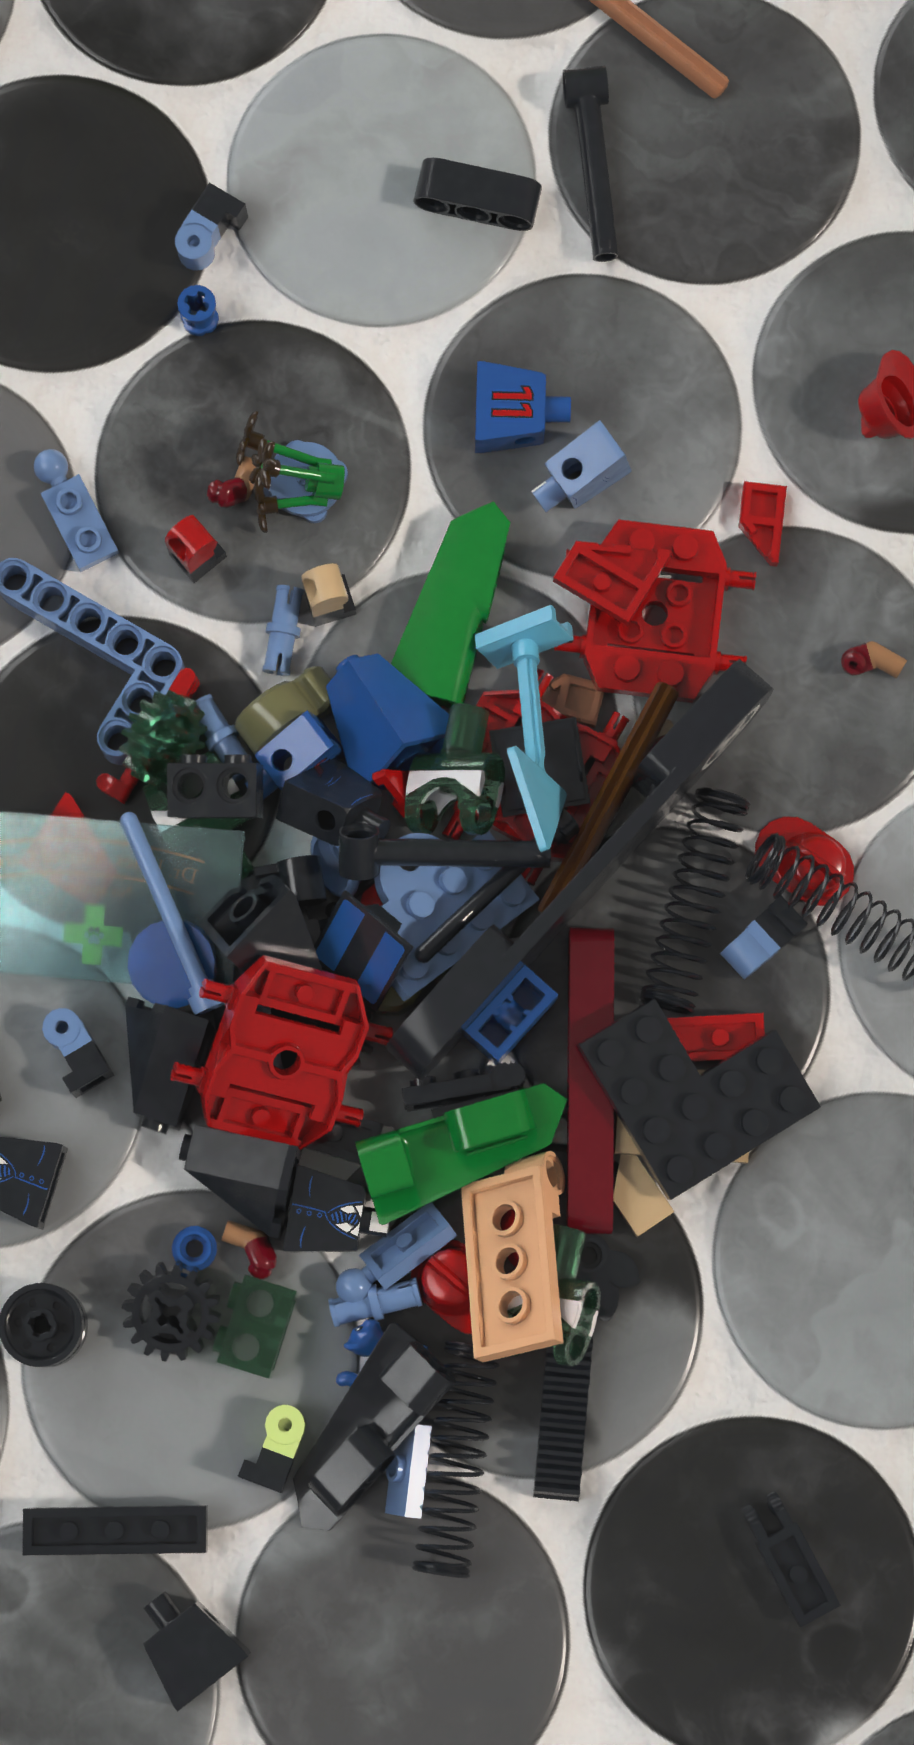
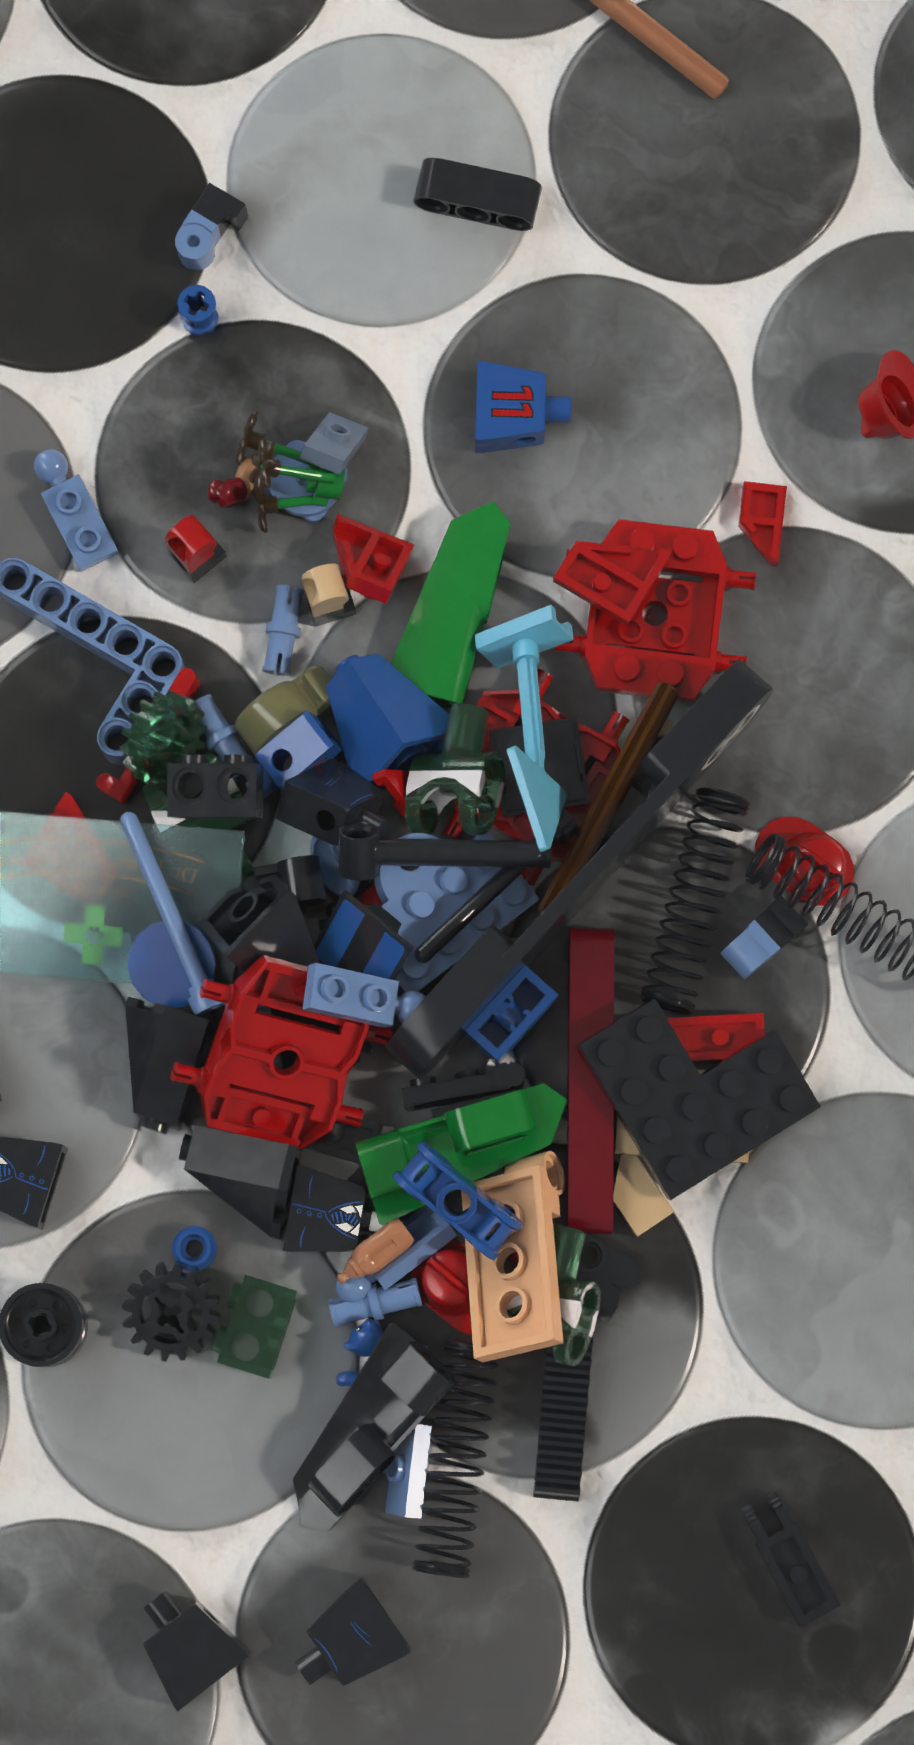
(70, 1036): leg -> none
(115, 1530): black gear -> none
(256, 1245): arm -> none
(284, 1431): leg -> none
(334, 443): none -> sand blue plate
(352, 1638): none -> black torso
(357, 996): none -> medium blue plate
(369, 558): none -> red wing
(377, 1251): none -> nougat piece
(474, 1221): none -> blue piece
(574, 698): nougat tile -> none
(586, 92): black piece -> none
(595, 456): medium blue torso -> none
(871, 656): arm -> none

